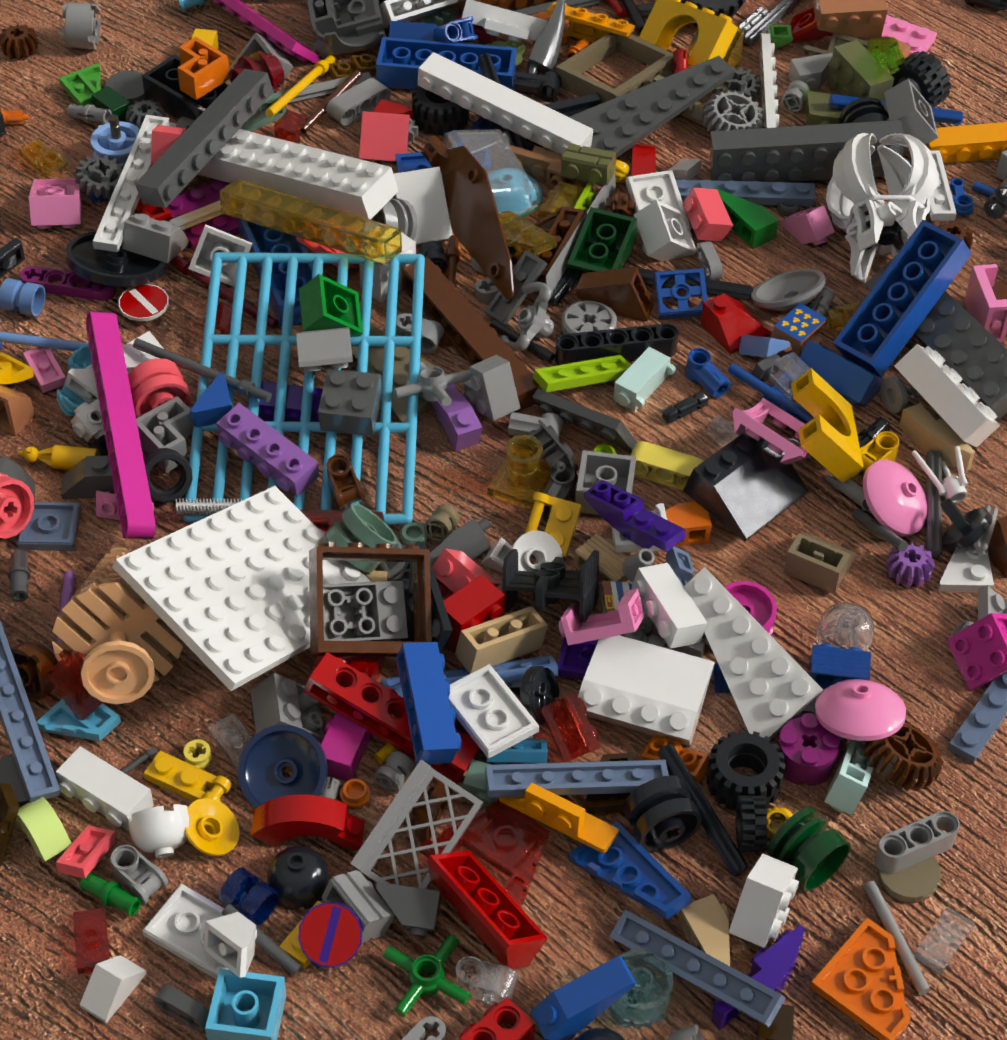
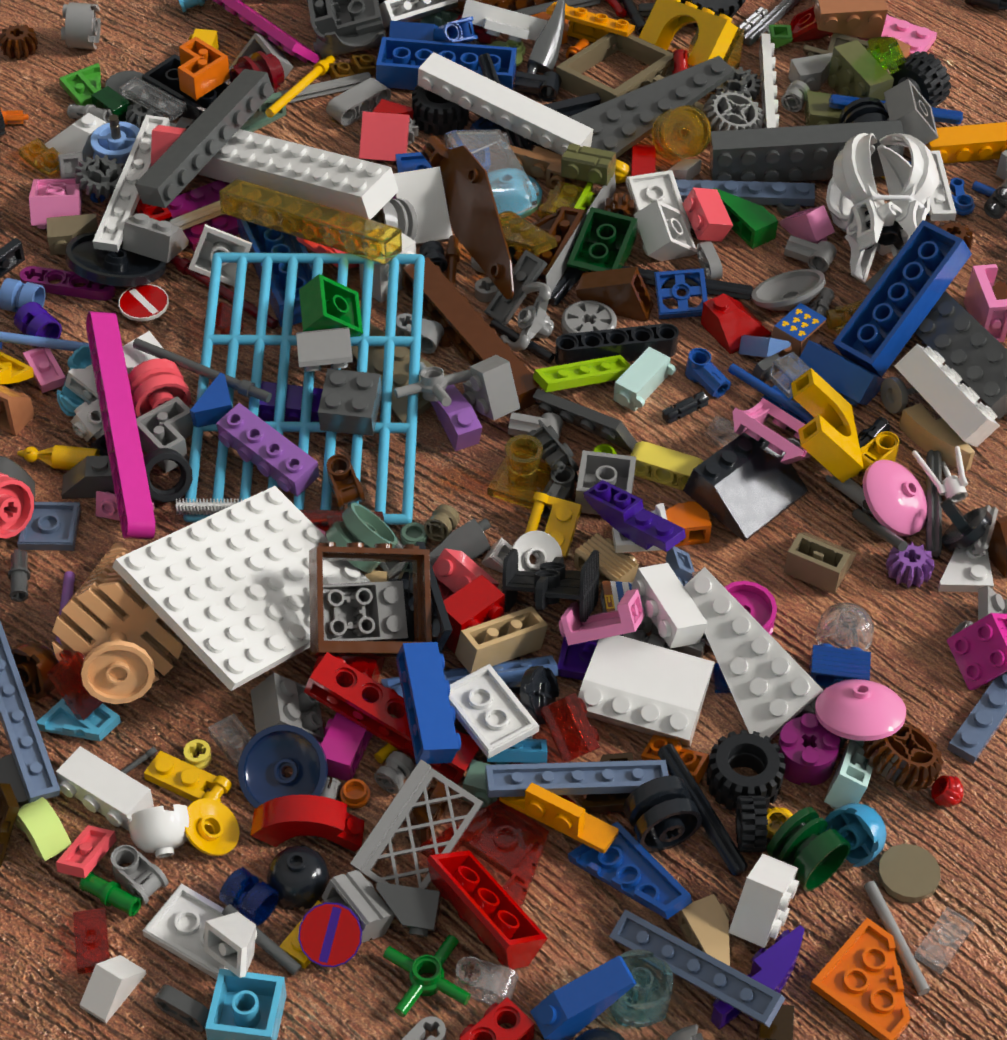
(36, 321): none -> dark purple wheel
(65, 228): none -> dark tan slope
(68, 164): none -> light grey tile
(77, 136): none -> white slope
(153, 98): none -> clear tile
(289, 126): clear red panel -> none
(321, 110): reddish brown bar -> none
(641, 559): light grey cone -> none
(681, 133): none -> clear yellow wheel
(817, 256): none -> light grey piece
(861, 828): none -> dark azure cylinder
(925, 831): light grey beam -> none
(947, 791): none -> red piece

